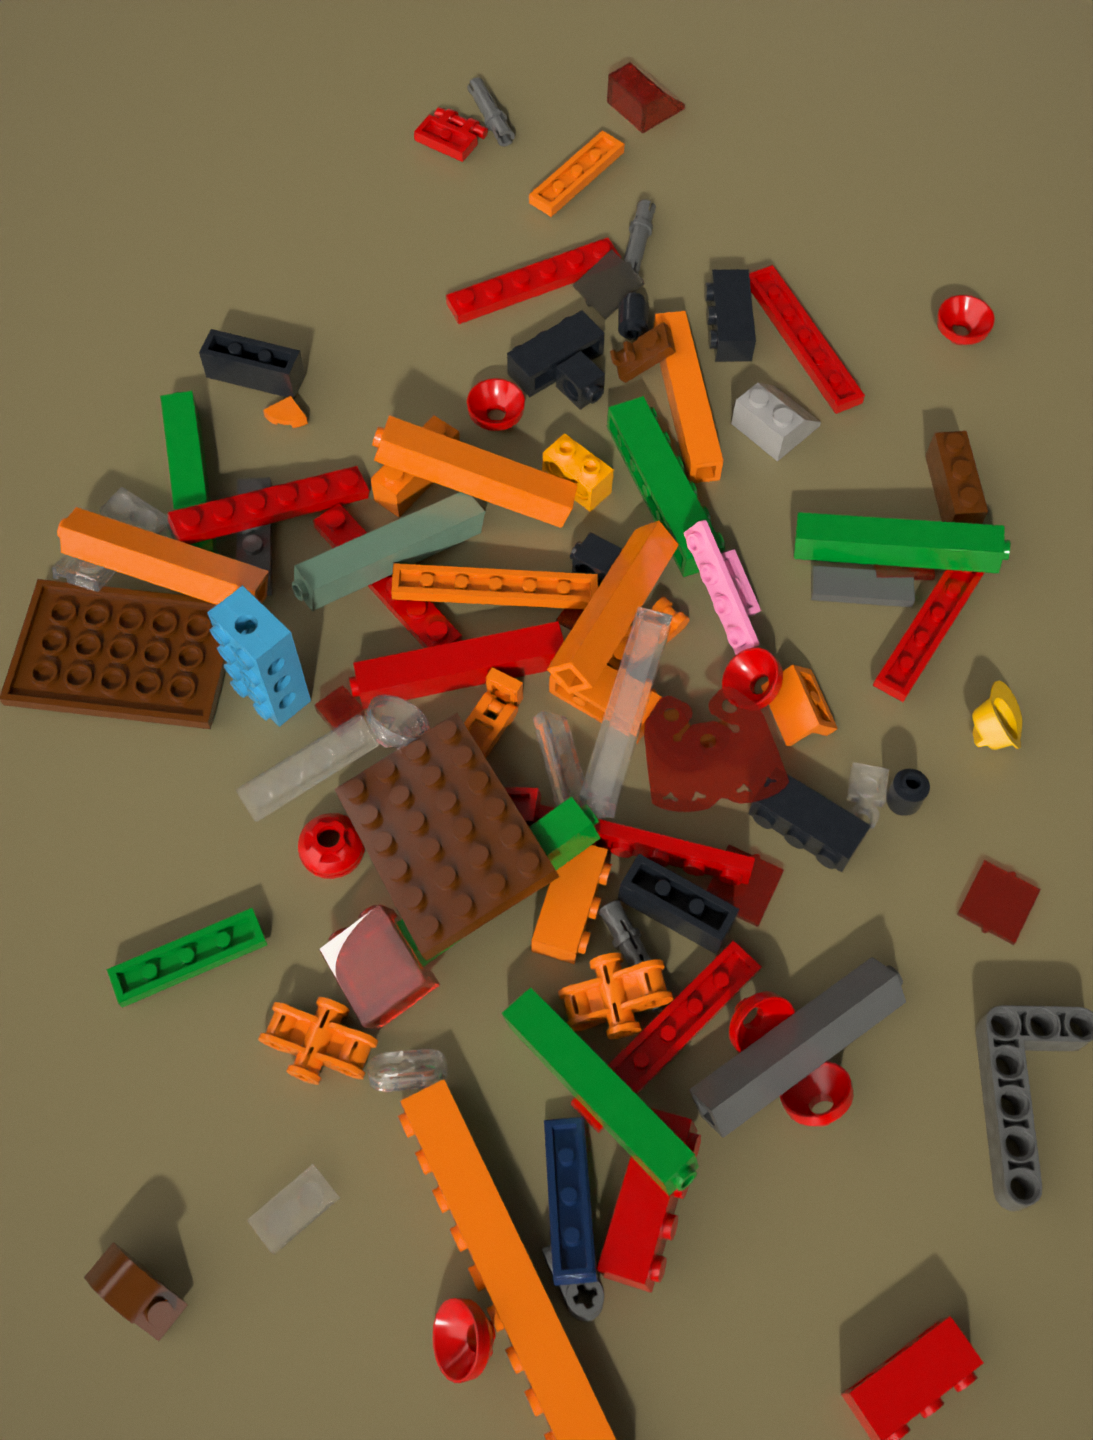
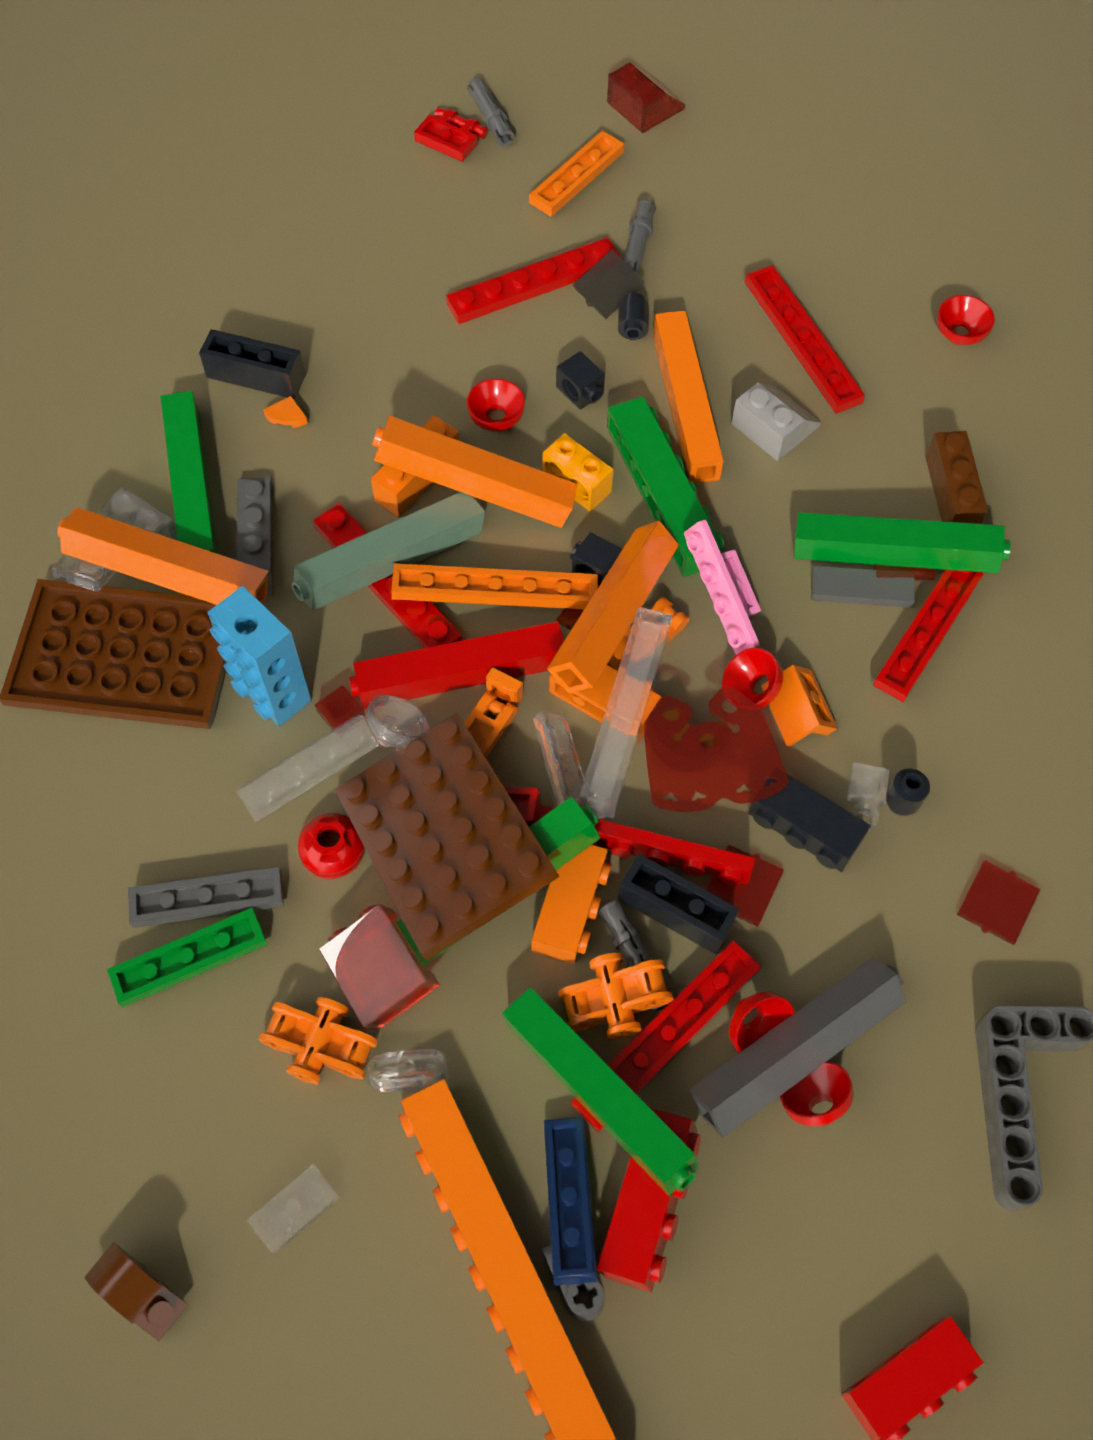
(205, 897): none -> dark grey plate
(267, 505): red plate -> none
(455, 1339): red piece -> none
(536, 360): black brick -> none
(644, 352): reddish brown plate -> none
(730, 315): black brick -> none
(998, 719): yellow piece -> none

